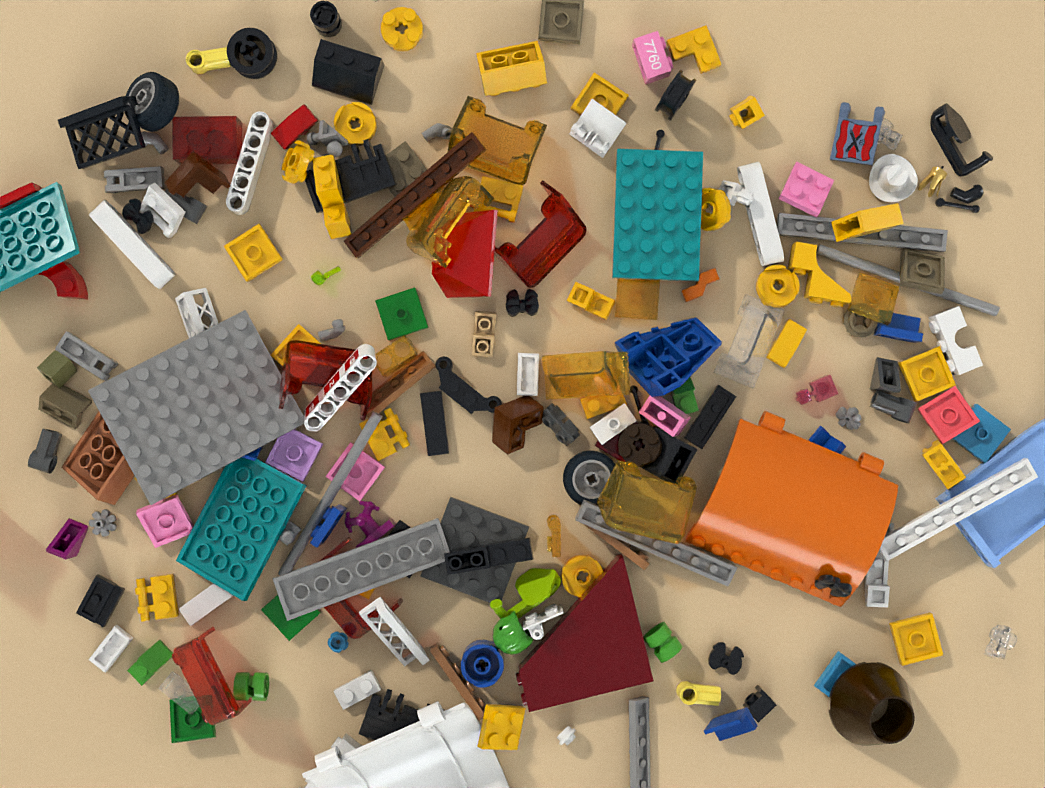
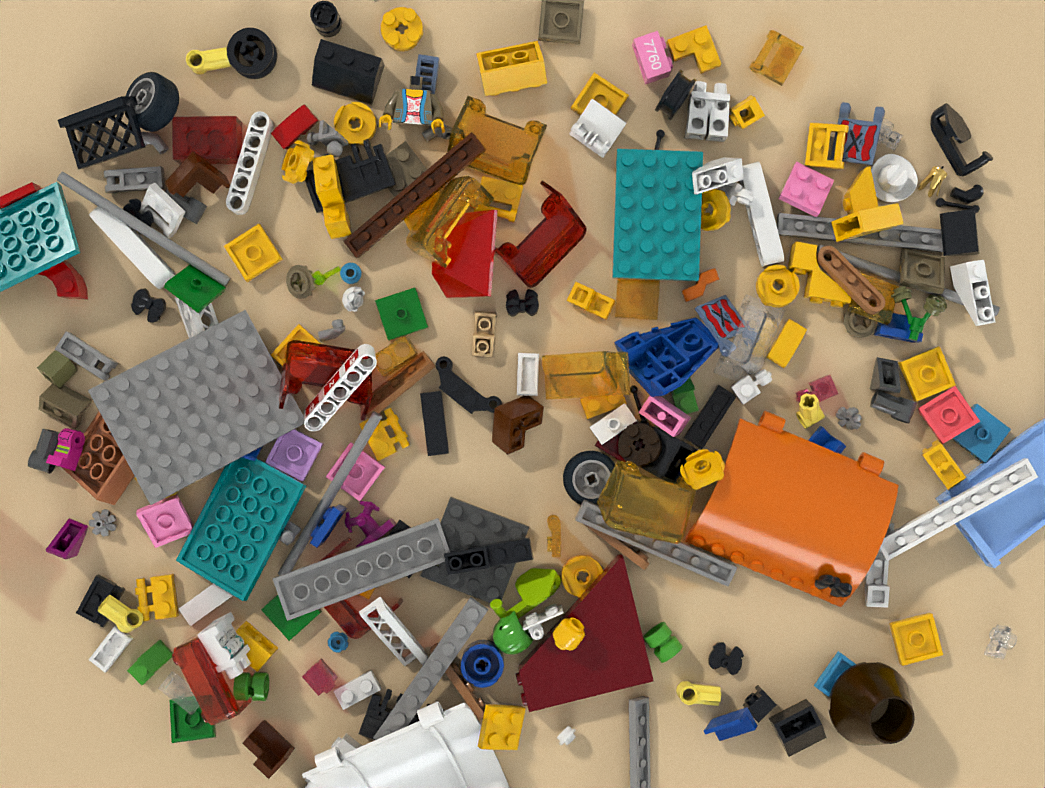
(68, 449): none -> dark pink leg
(118, 613): none -> light yellow piece
(143, 228): none -> light grey piece
(143, 300): none -> black piece
(194, 288): none -> green plate
(225, 646): none -> white hips
(260, 647): none -> yellow hinge
(269, 748): none -> reddish brown panel
(296, 289): none -> dark tan gear
(320, 677): none -> clear pink brick
(353, 298): none -> white plate
(357, 273): none -> dark azure plate
(414, 107): none -> torso
(430, 60): none -> sand blue slope
(433, 668): none -> light grey plate
(565, 432): dark grey hinge -> none
(568, 634): none -> yellow head
(698, 477): none -> yellow plate
(711, 106): none -> white hips
(717, 174): none -> white slope
(721, 321): none -> flag
(746, 388): none -> white plate
(782, 61): none -> clear yellow plate
(798, 727): none -> black slope
(809, 411): none -> light yellow piece
(819, 145): none -> yellow plate
(850, 280): none -> medium nougat plate
(861, 193): none -> yellow slope
(934, 306): none -> plant
(945, 326): white arch -> none
(959, 233): none -> black slope
(973, 289): none -> white slope

